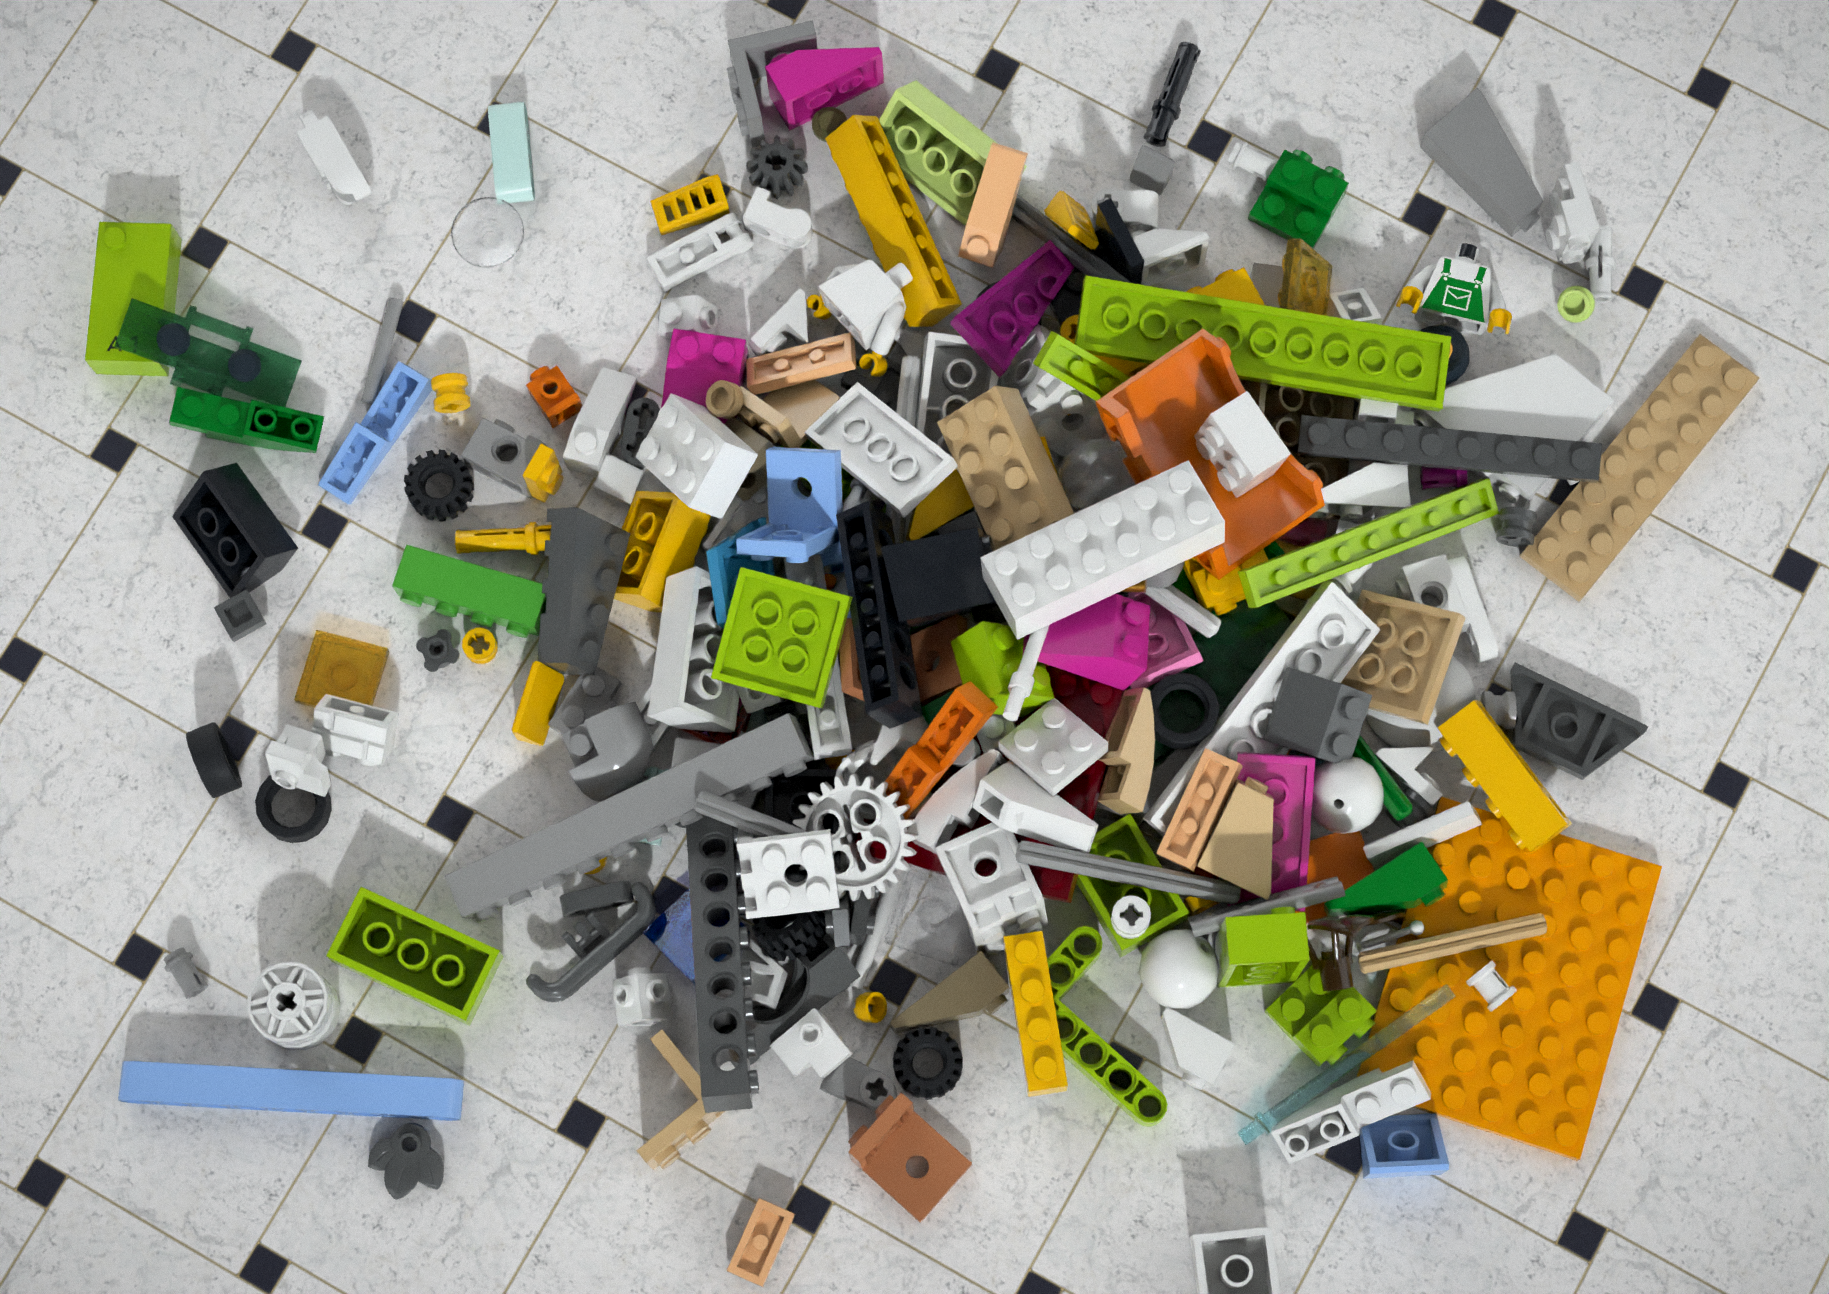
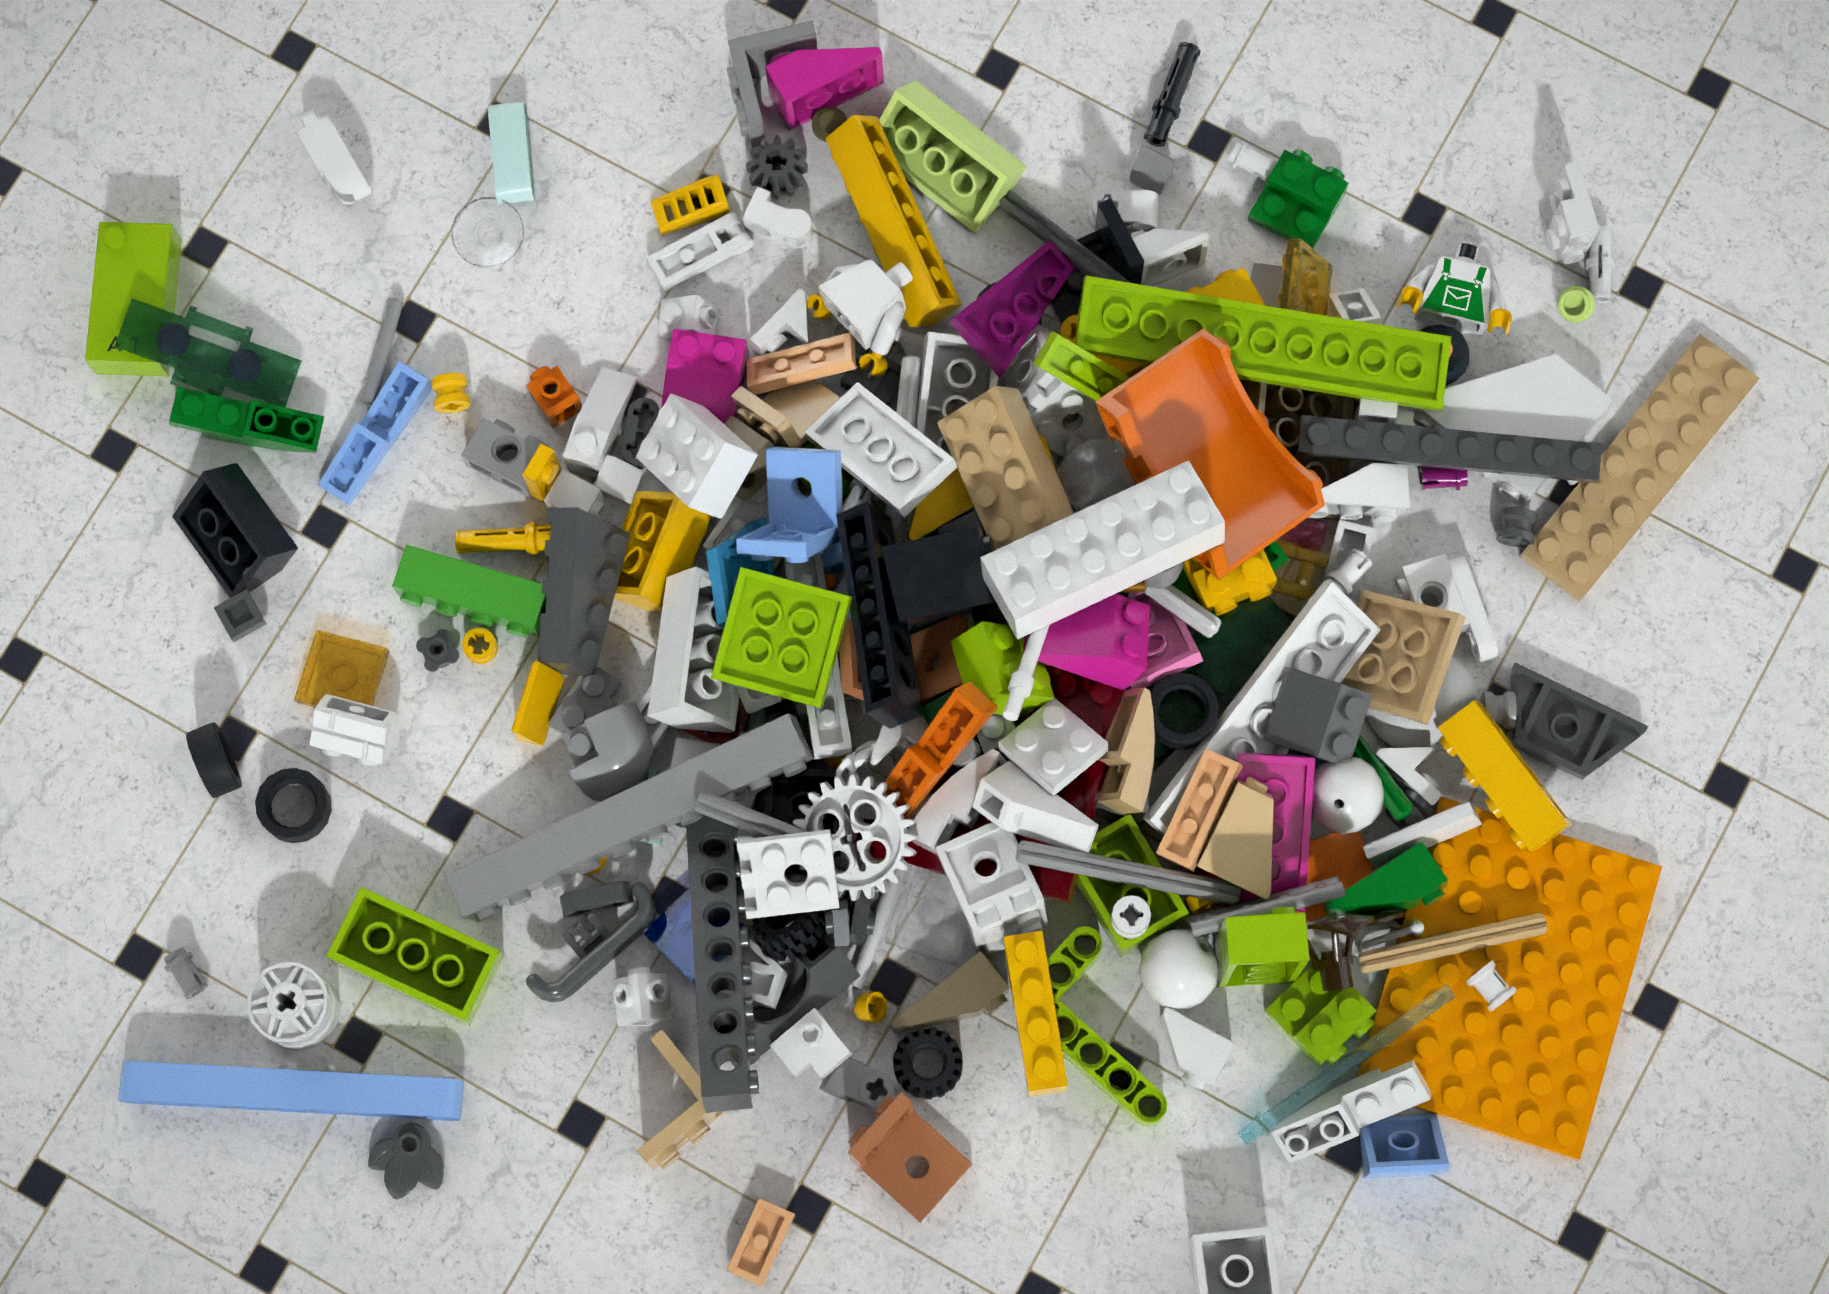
(297, 761): white brick -> none
(431, 465): black tyre -> none
(575, 492): none -> white brick
(724, 399): tan tile -> none
(993, 205): light nougat slope -> none
(1072, 218): yellow slope -> none
(1241, 445): white brick -> none
(1368, 543): lime plate -> none
(1484, 164): light grey slope -> none

